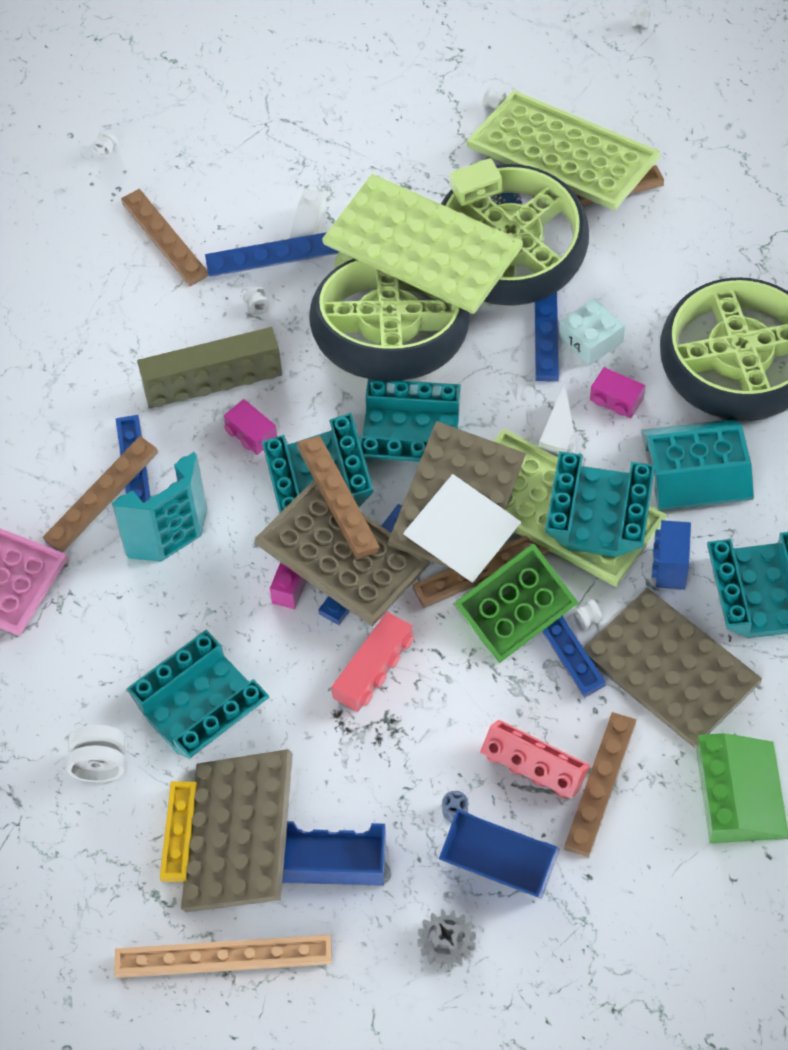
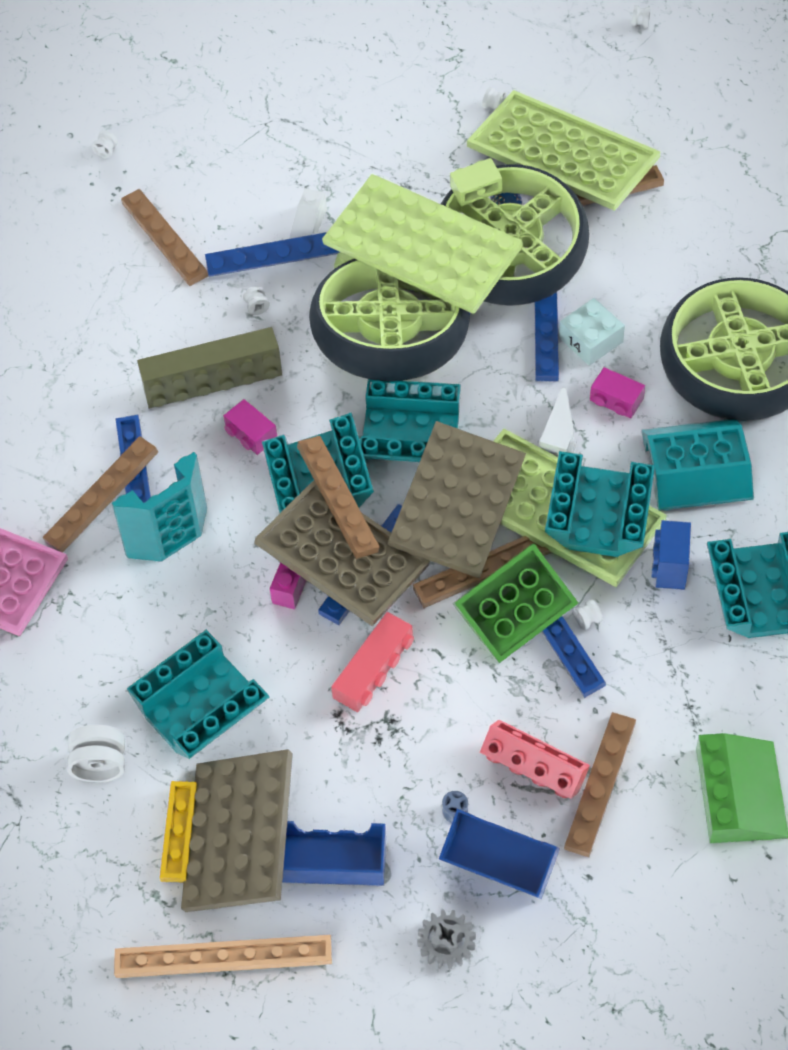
(462, 528): white sticker -> none
(671, 667): dark tan plate -> none

